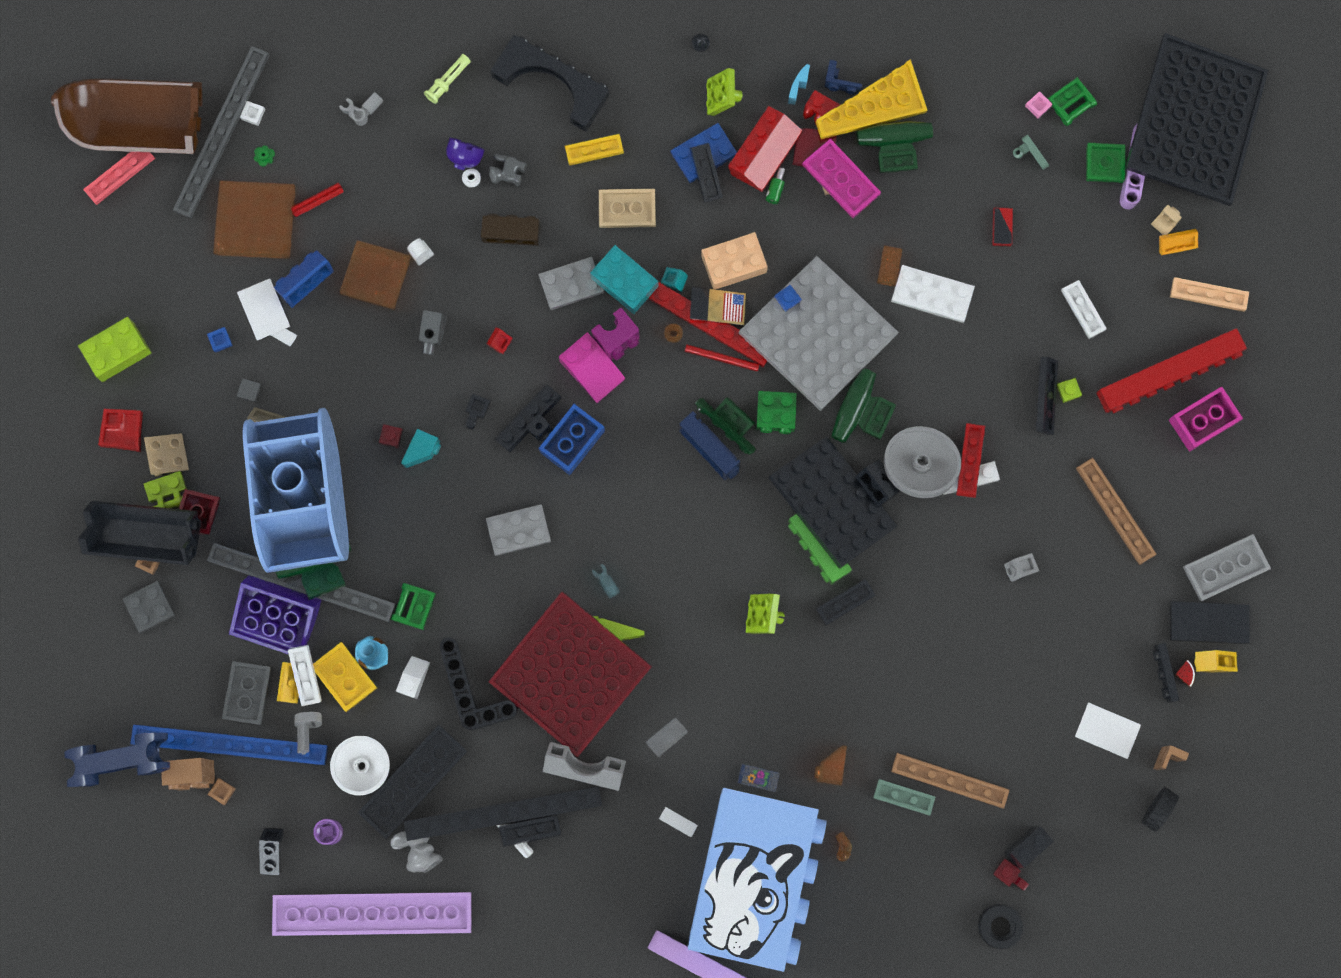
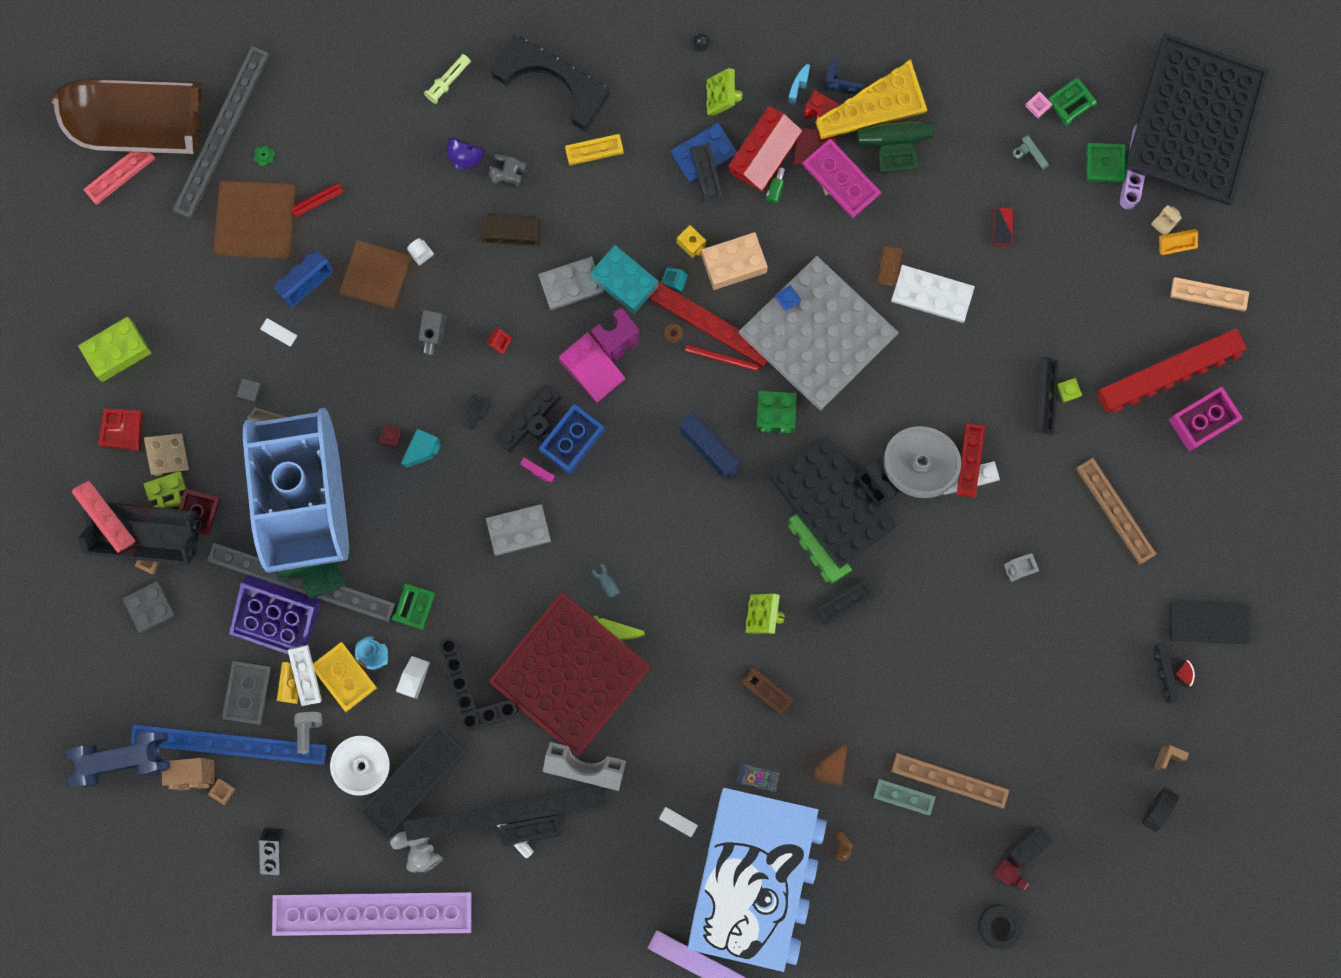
(103, 516): none -> coral plate
(219, 339): blue plate -> none
(252, 113): white tile -> none
(263, 309): white sticker -> none
(328, 831): medium lavender wheel -> none
(359, 115): light grey bar -> none
(471, 183): white plate -> none
(537, 471): none -> dark pink tile
(627, 208): tan plate -> none
(667, 737): clear plate -> none
(691, 241): none -> yellow brick
(717, 305): sticker -> none
(731, 420): dark green bracket -> none
(766, 691): none -> reddish brown plate
(862, 410): dark green plate -> none
(1083, 309): white plate -> none
(1107, 730): white sticker -> none
(1216, 661): yellow slope -> none
(1226, 567): light grey plate -> none

